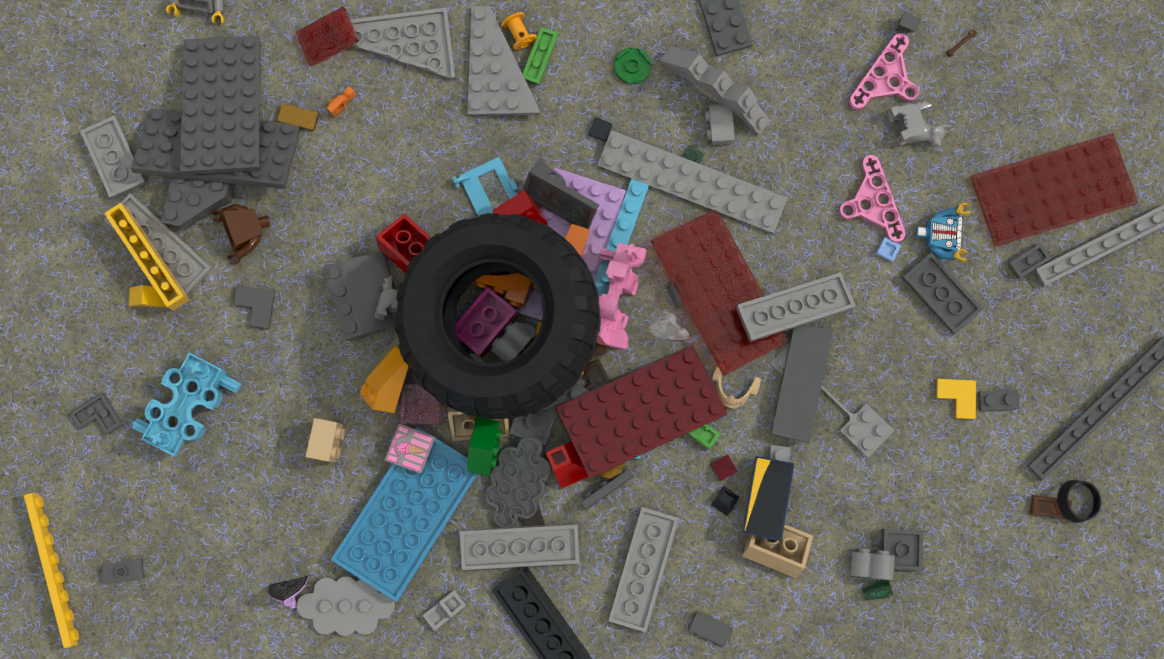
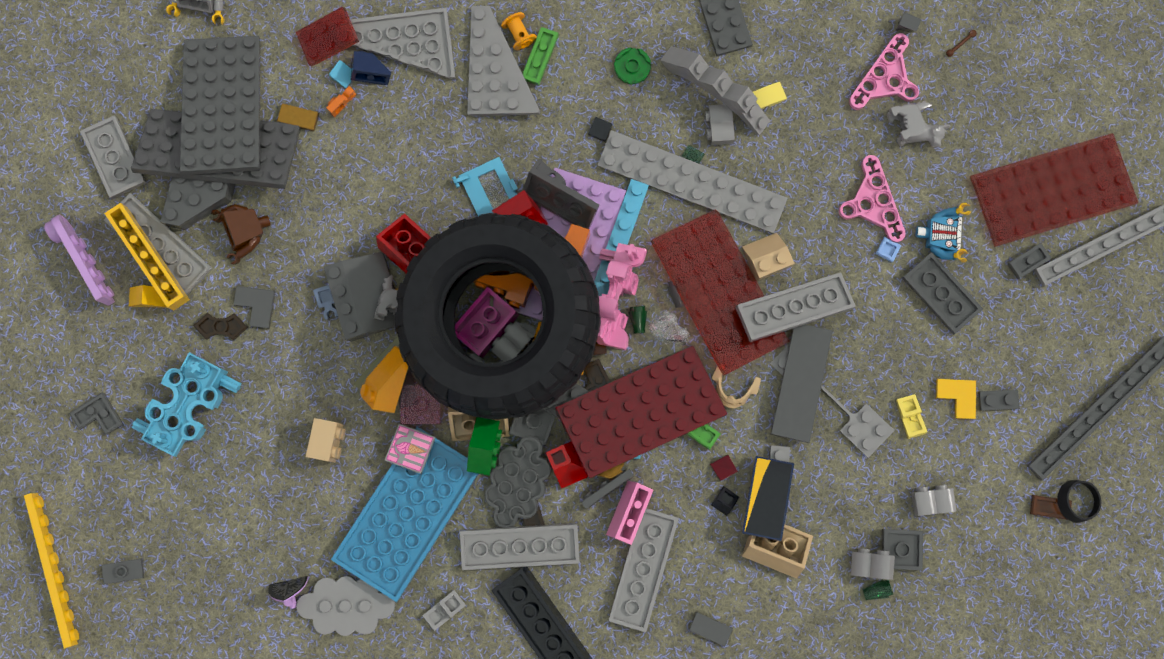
(61, 231): none -> lavender plate
(229, 326): none -> dark brown tile
(325, 300): none -> sand blue plate
(341, 74): none -> medium azure slope
(369, 69): none -> dark blue slope
(629, 512): none -> bright pink brick
(638, 318): none -> dark green cone
(768, 256): none -> tan slope
(770, 95): none -> light yellow slope
(911, 416): none -> light yellow slope
(933, 501): none -> light grey brick

